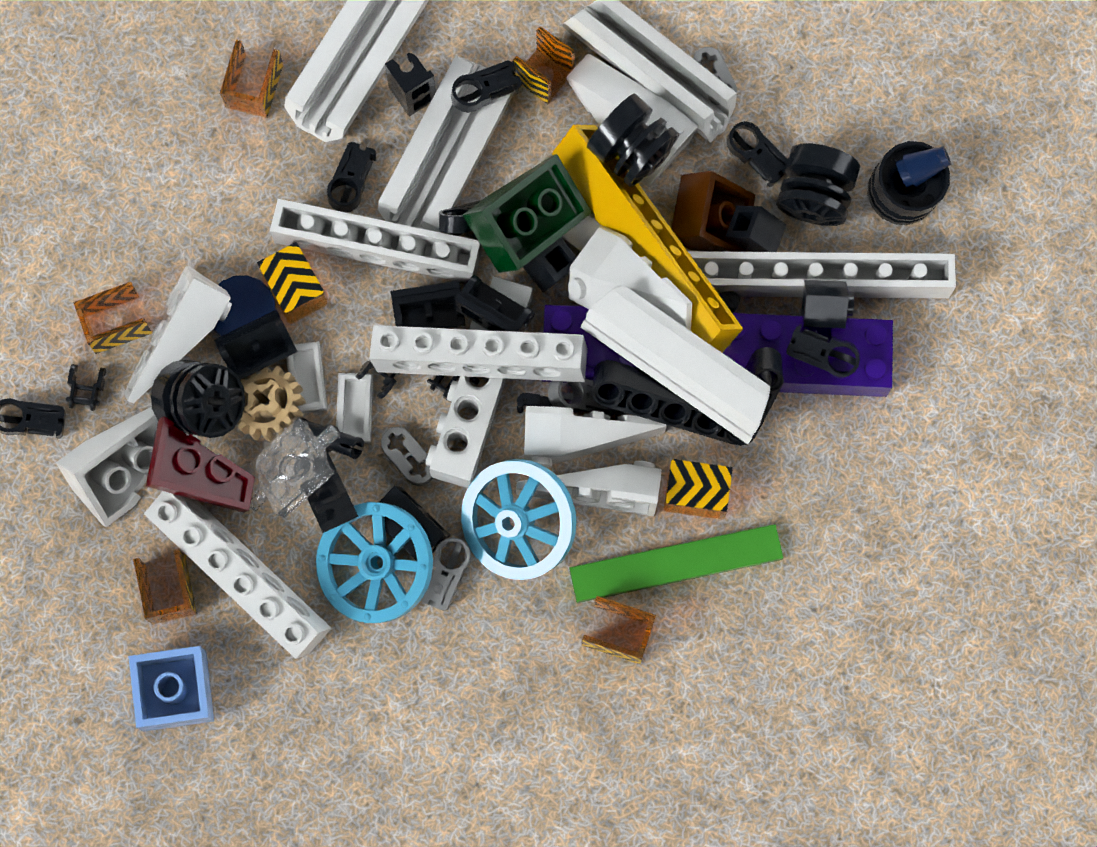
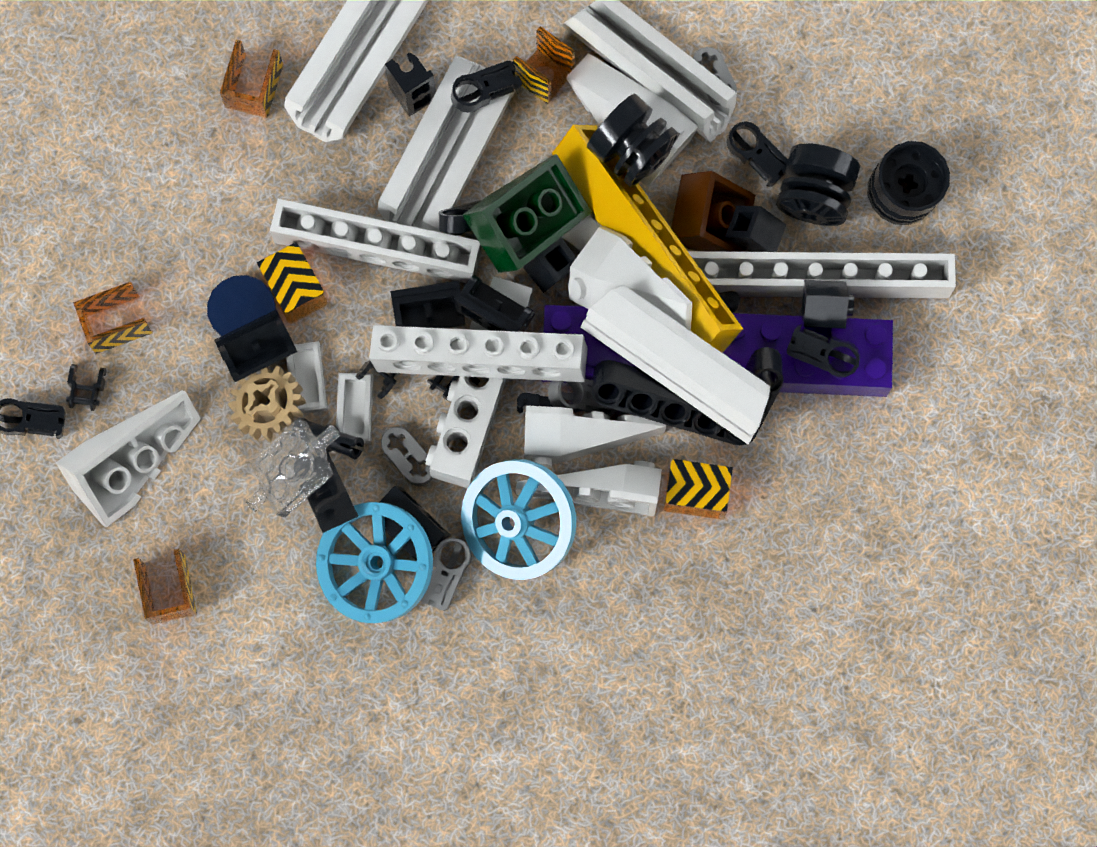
(171, 688): light blue brick -> none
(192, 313): white wedge -> none
(195, 472): wing -> none
(199, 397): black wheel -> none
(238, 573): white brick -> none
(351, 172): black piece -> none
(628, 612): clear orange piece -> none
(676, 563): bright green tile -> none
(922, 165): dark blue cone -> none

